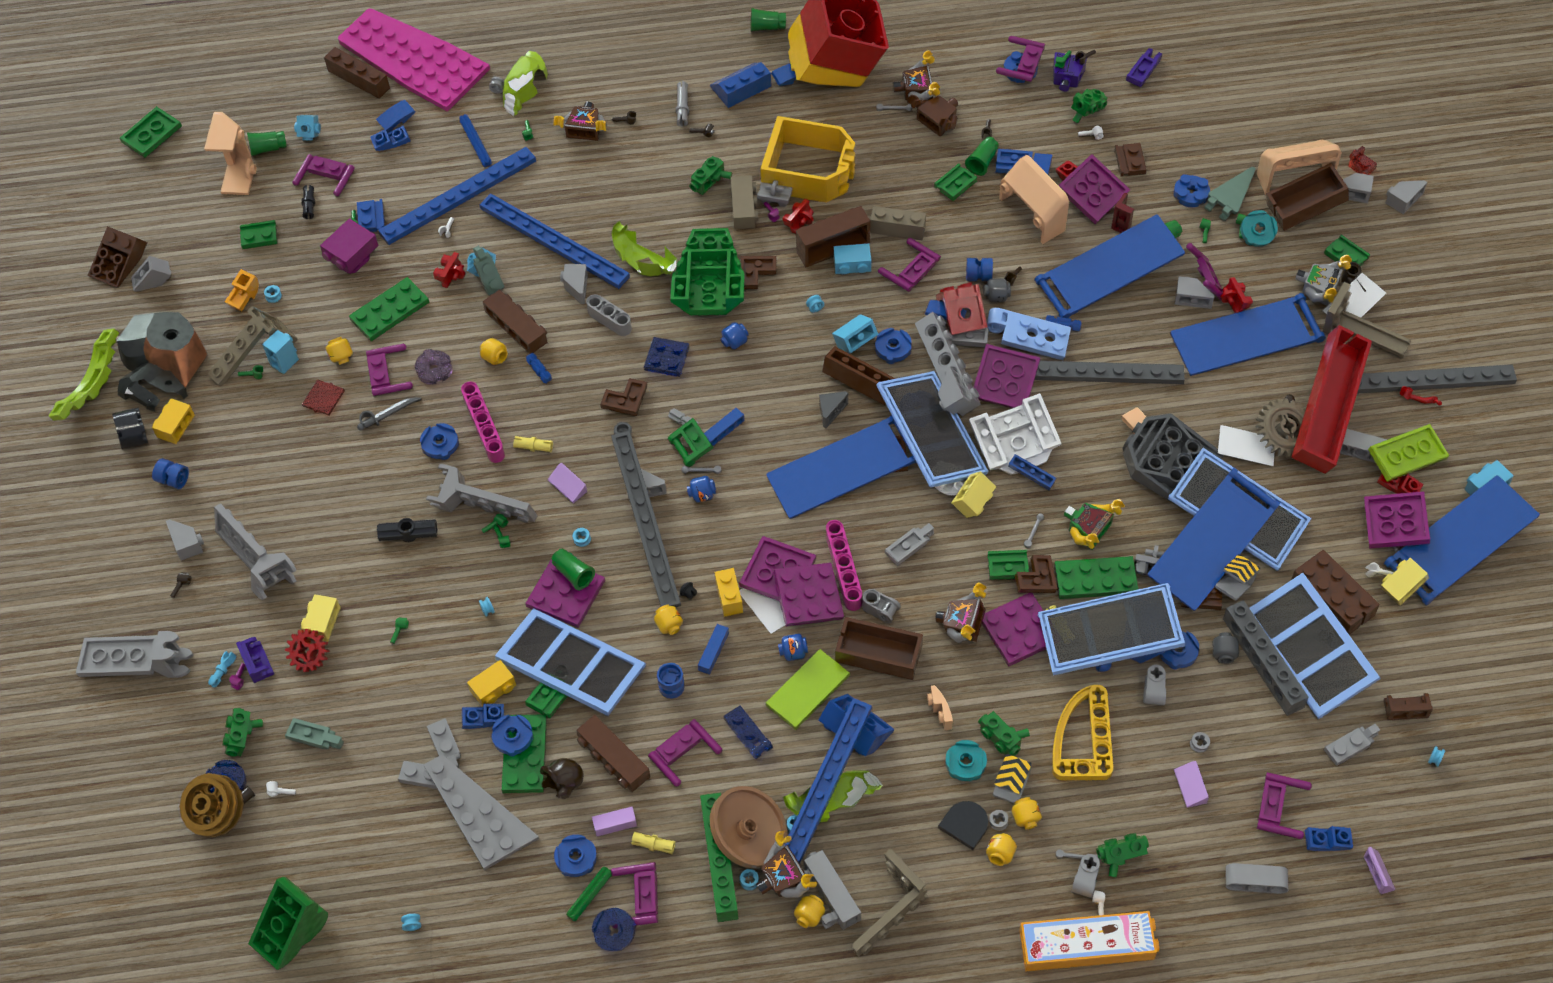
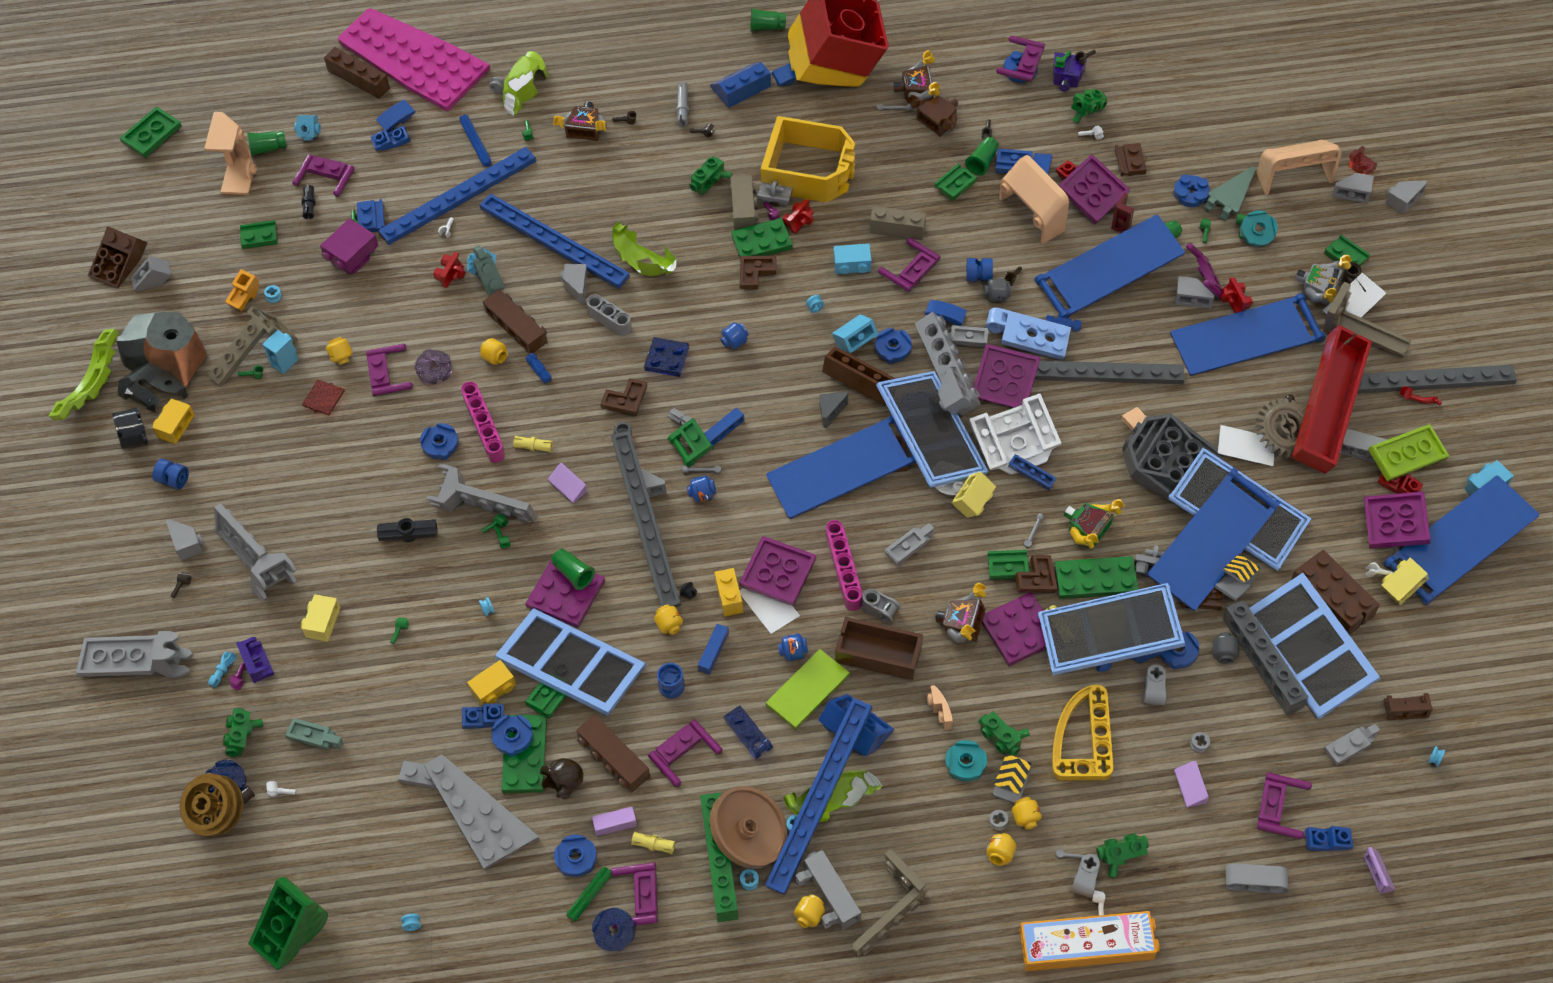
(303, 644): red gear -> none
(374, 419): dark grey sword -> none
(389, 309): green plate -> none
(444, 741): light grey hinge -> none
(581, 542): medium azure bush -> none
(708, 274): green wedge -> none
(762, 239): none -> green plate
(784, 871): torso -> none
(808, 594): magenta plate -> none
(817, 240): reddish brown piece -> none
(963, 297): red bracket -> none
(965, 823): black tile -> none
(1143, 68): dark purple hinge -> none
(1307, 196): reddish brown piece -> none

